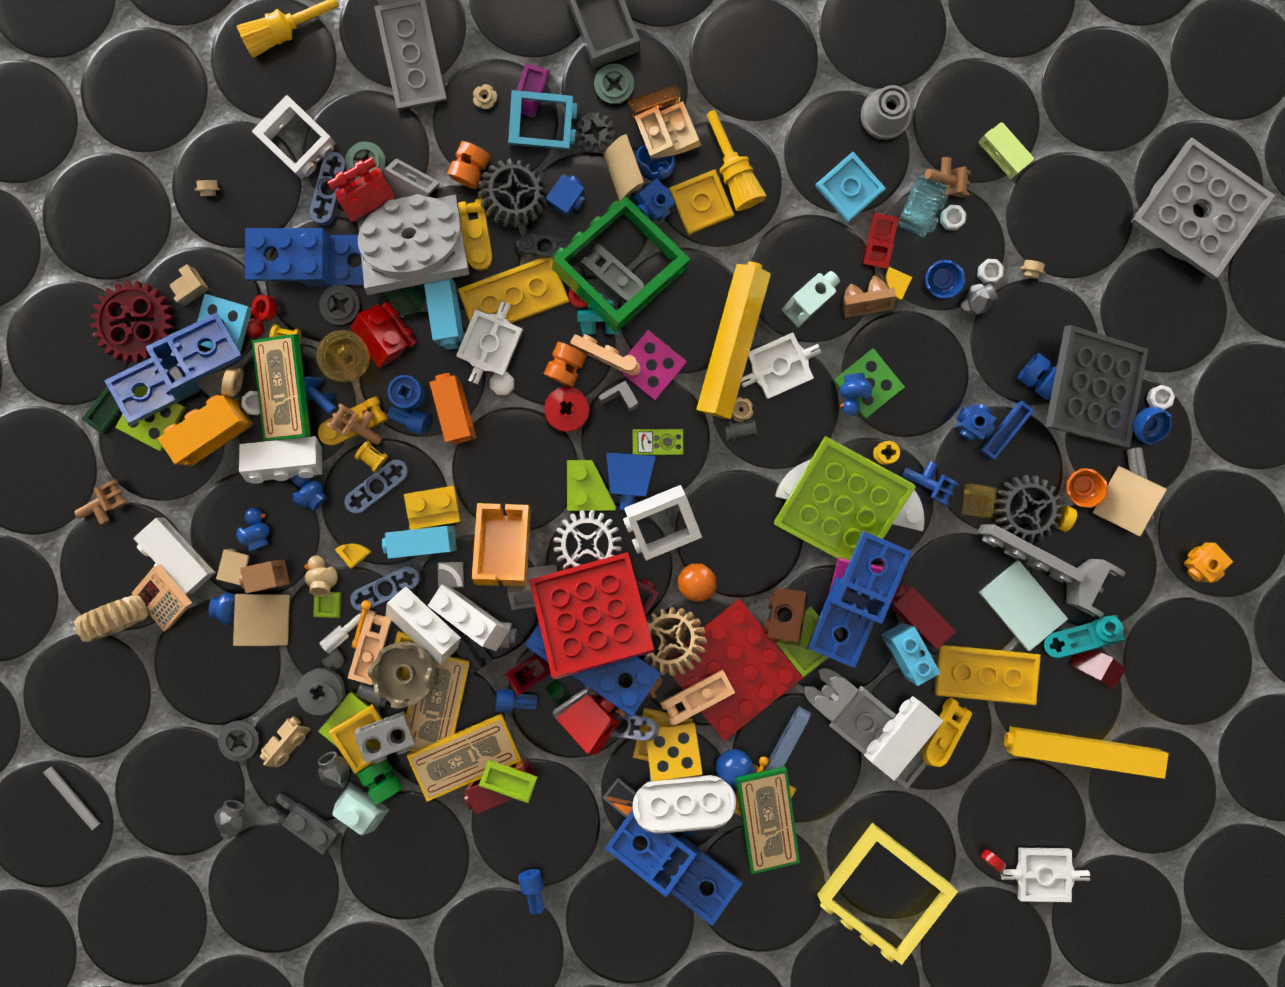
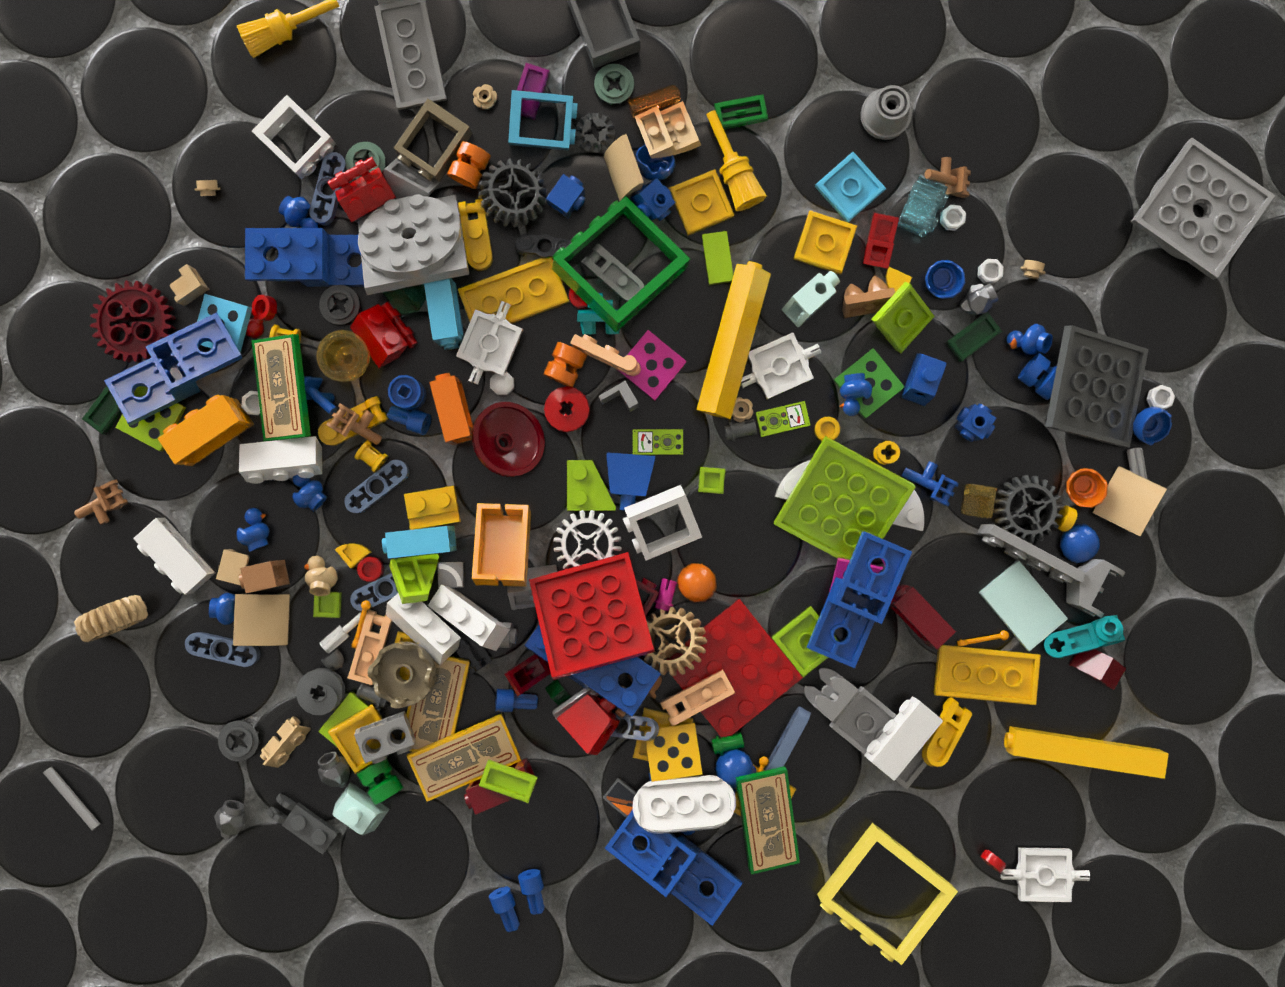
(162, 597): light nougat tile -> none
(203, 651): none -> sand blue beam
(232, 381): tan tile -> none
(295, 212): none -> blue animal
(370, 569): none -> red tile
(414, 576): none -> lime wing
(446, 119): none -> dark tan window
(503, 903): none -> blue piece
(518, 431): none -> dark red dish
(665, 596): none -> dark pink pin
(711, 480): none -> lime tile
(717, 258): none -> lime tile
(727, 743): none -> green pin
(741, 102): none -> green tile
(782, 419): none -> tile
(790, 631): reddish brown brick -> none
(825, 242): none -> yellow tile
(827, 427): none -> yellow tile
(903, 317): none -> lime tile
(905, 647): medium azure window -> none
(923, 379): none -> blue torso
(973, 336): none -> dark green tile
(1003, 635): none -> light orange hinge
(1006, 150): yellowish green panel -> none
(1006, 430): blue piece -> none
(1033, 341): none -> blue animal
(1079, 543): none -> blue hair
(1207, 563): light orange brick -> none

